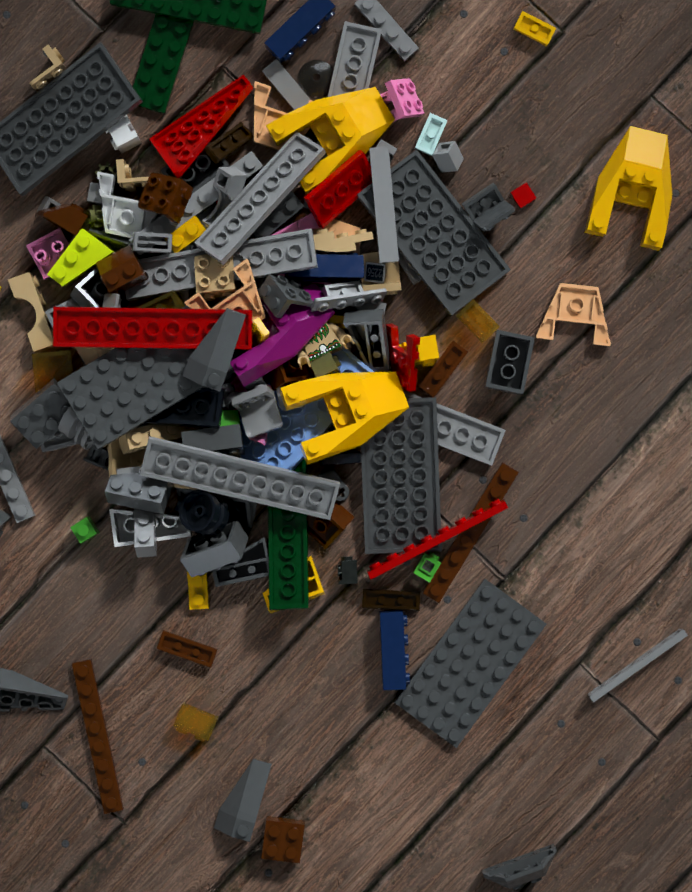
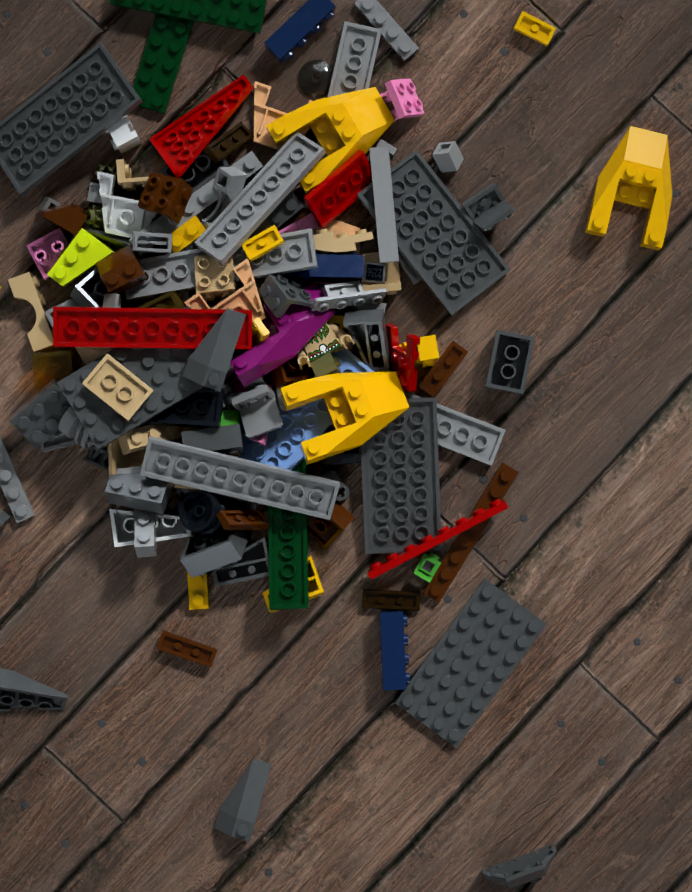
(52, 72): tan bracket -> none
(84, 530): bright green brick -> none
(97, 736): reddish brown plate -> none
(117, 387): none -> tan plate
(195, 722): clear yellow brick -> none
(242, 519): none -> reddish brown plate
(262, 243): none -> yellow plate
(283, 839): reddish brown brick -> none
(285, 85): light grey tile -> none
(348, 570): pearl dark grey brick -> none
(431, 134): light aqua plate -> none
(477, 321): clear yellow brick -> none
(523, 195): red tile -> none
(576, 305): light nougat wing -> none
(637, 664): light grey tile -> none

